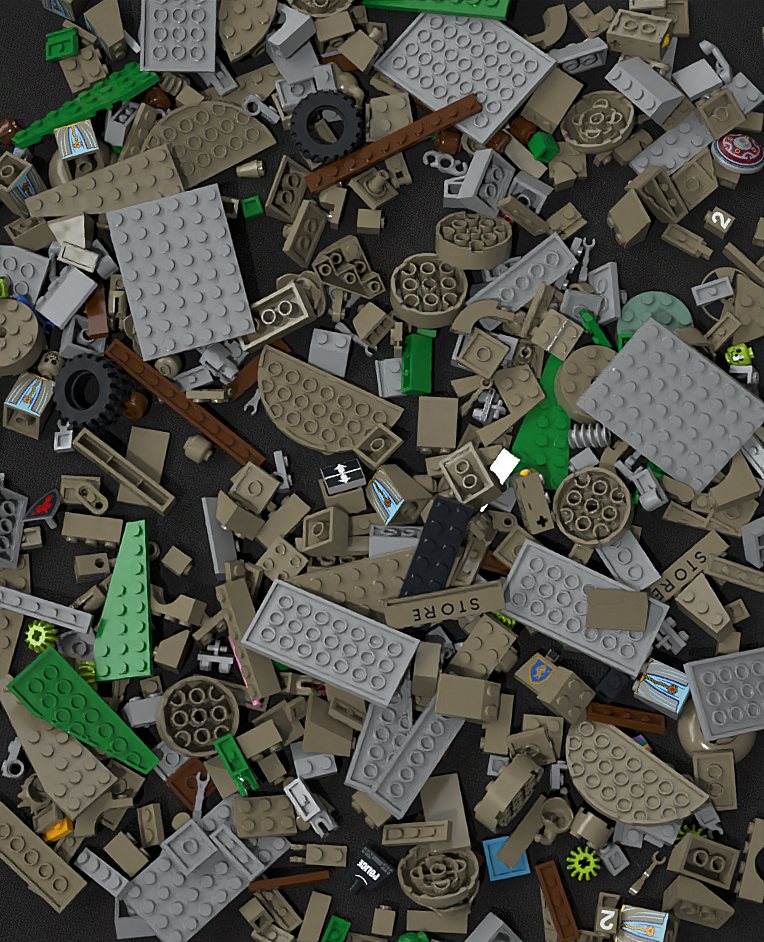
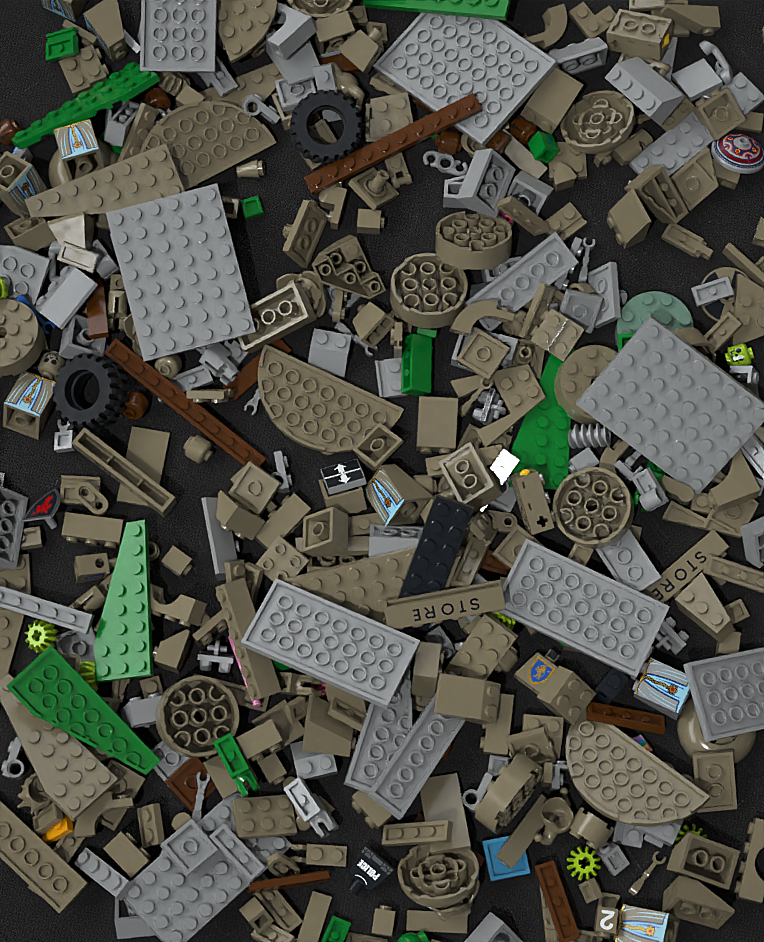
(282, 865): none -> dark tan plate
(287, 191): dark tan slope -> none
(479, 794): none -> light grey plate
(546, 779): none -> dark tan tile
(590, 890): none -> dark tan plate
(591, 326): green plate -> none
(616, 610): dark tan slope -> none
(695, 18): none -> dark tan slope
(708, 819): light grey plate -> none
(718, 222): dark tan brick -> none

